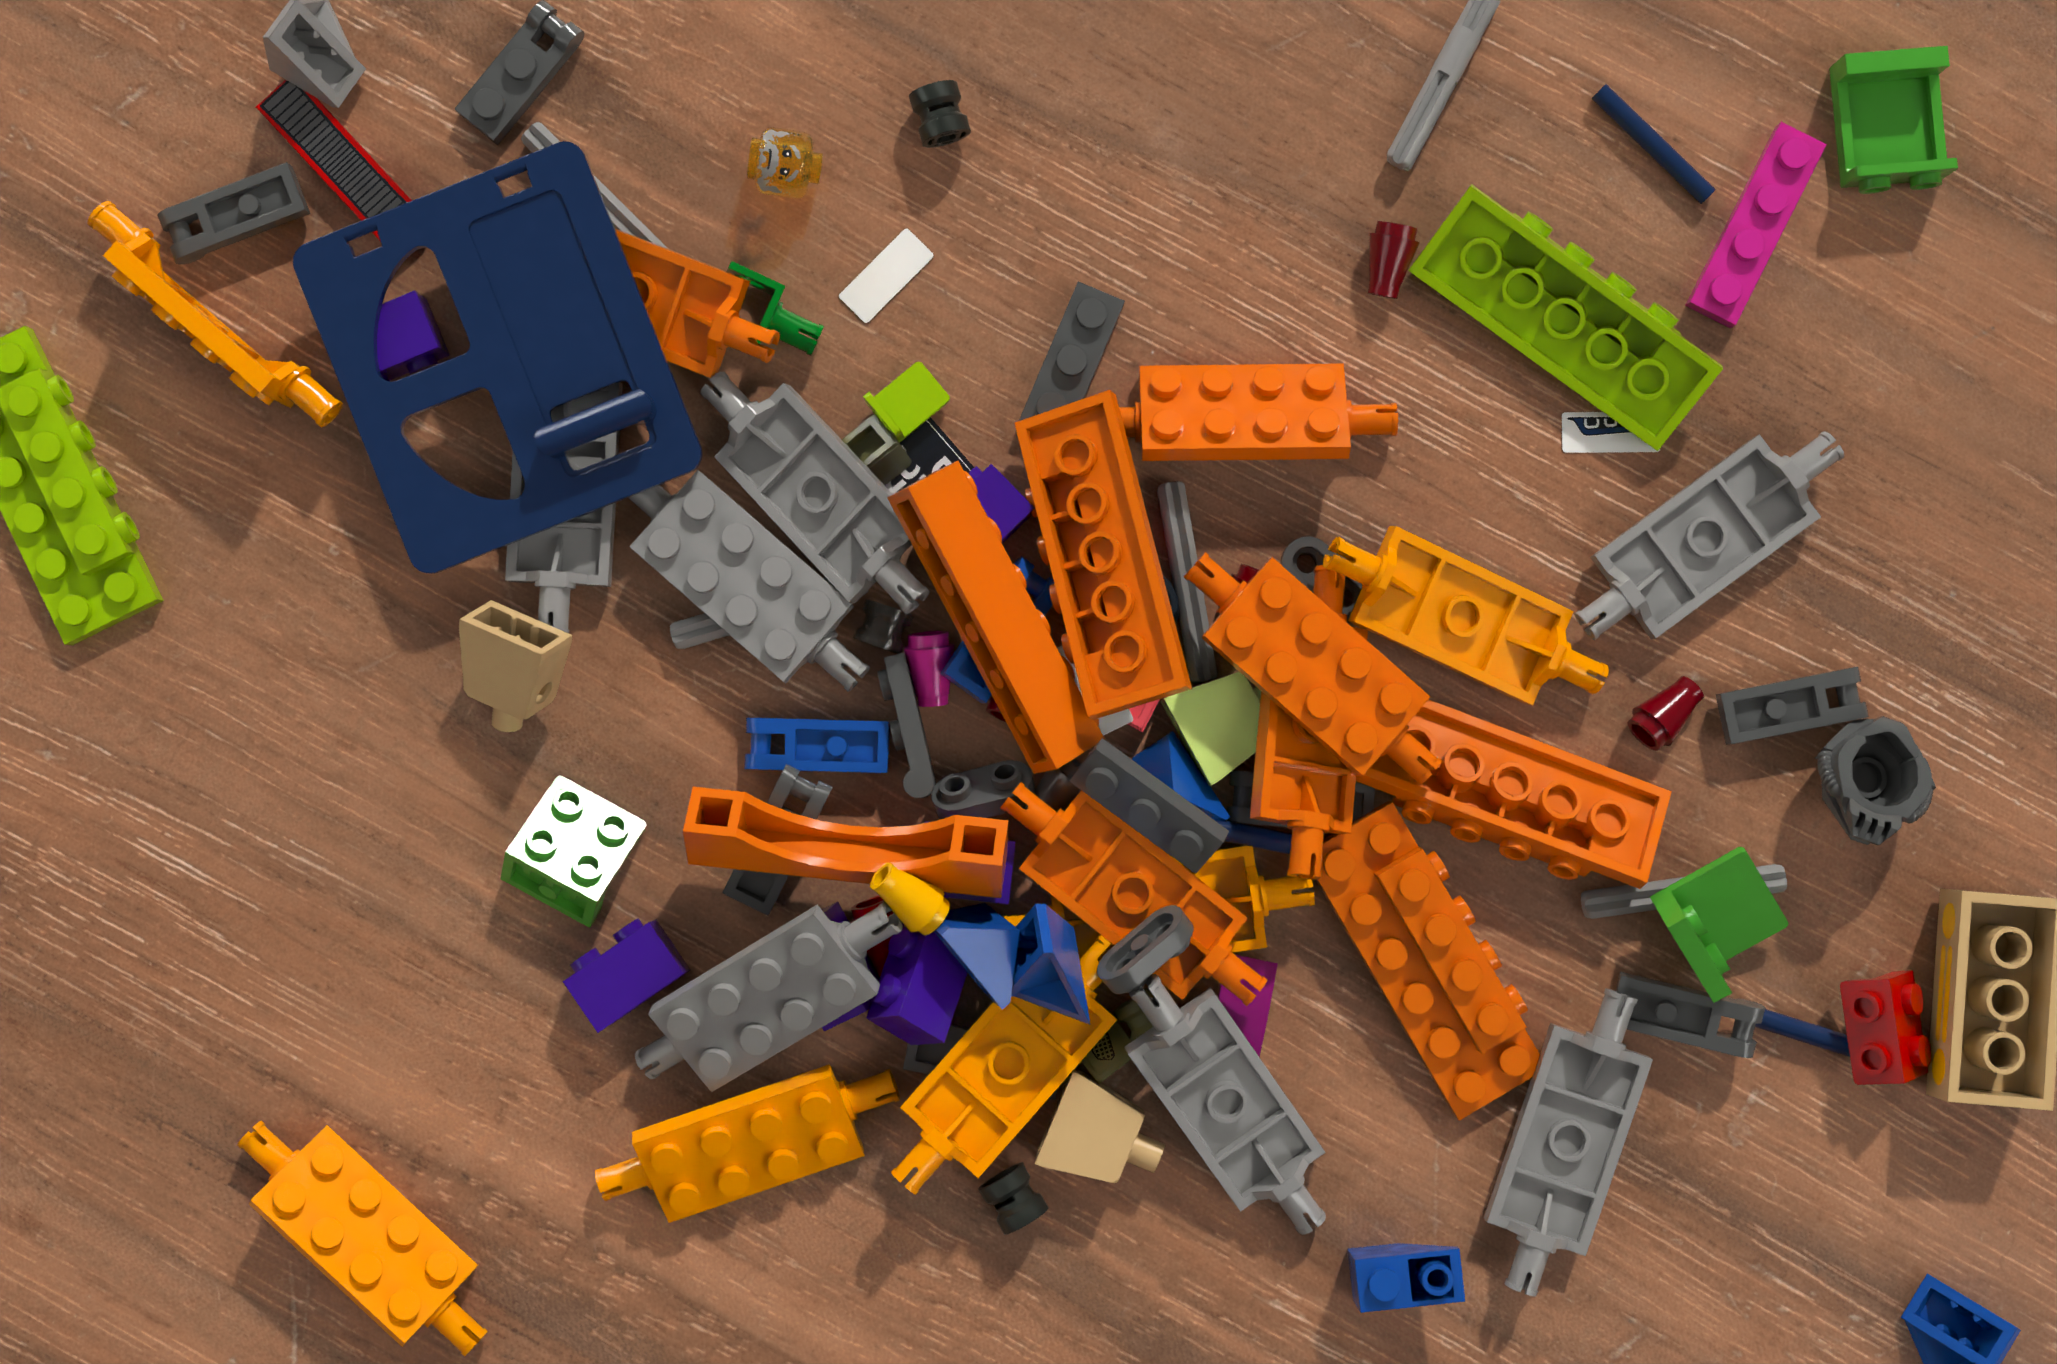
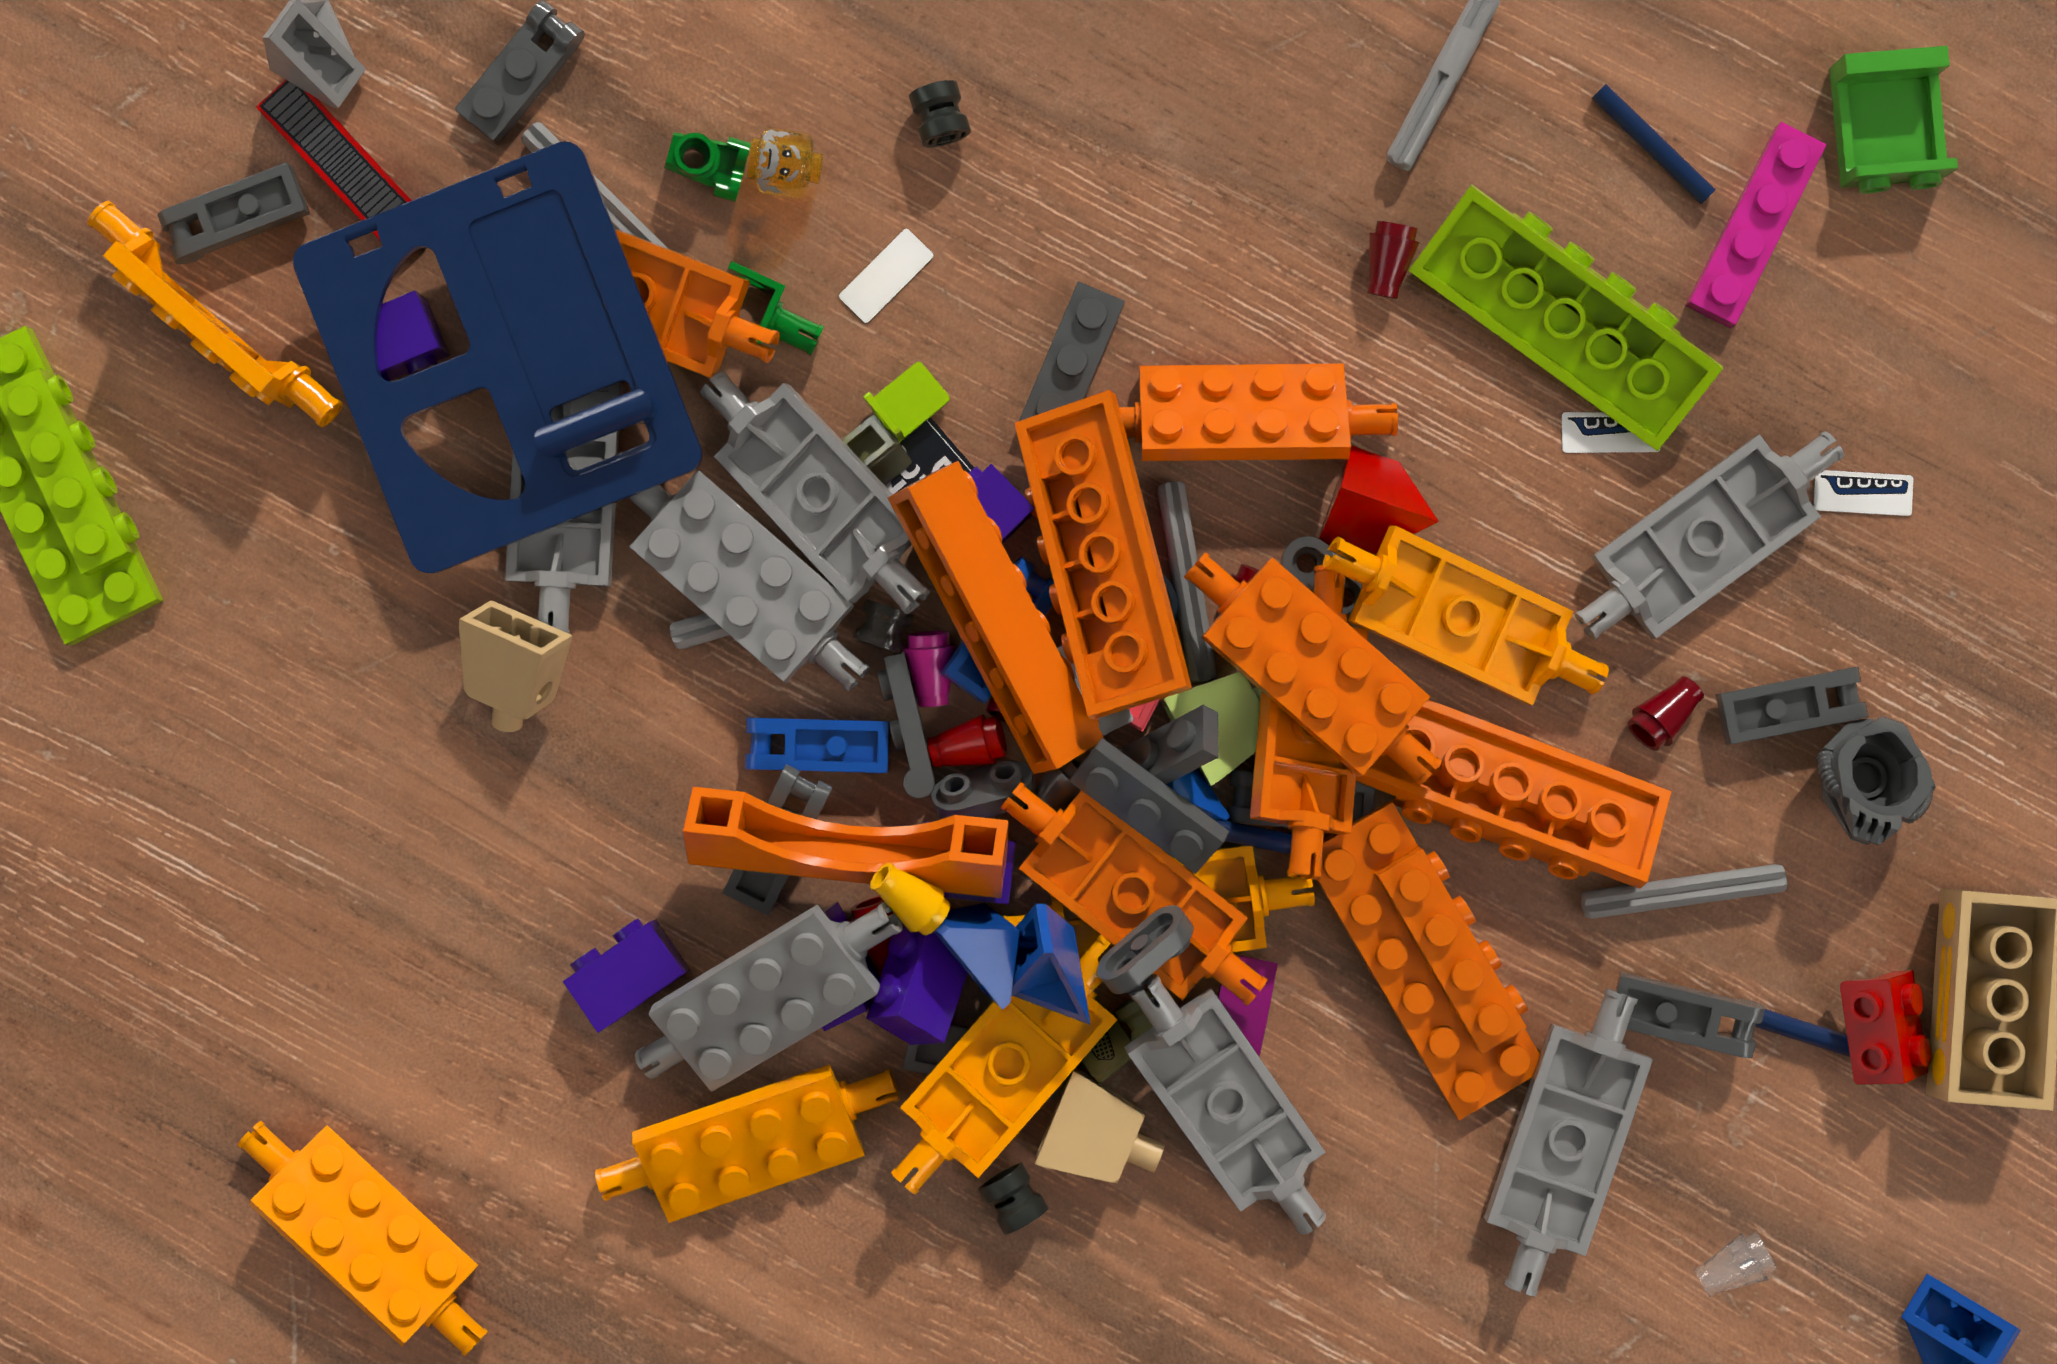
(571, 850): bracket -> none
(721, 165): none -> green plate
(969, 743): none -> red cone
(1178, 745): none -> dark grey plate
(1372, 497): none -> red slope
(1405, 1276): blue slope -> none
(1719, 916): bright green bracket -> none
(1737, 1265): none -> clear cone
(1863, 493): none -> white sticker

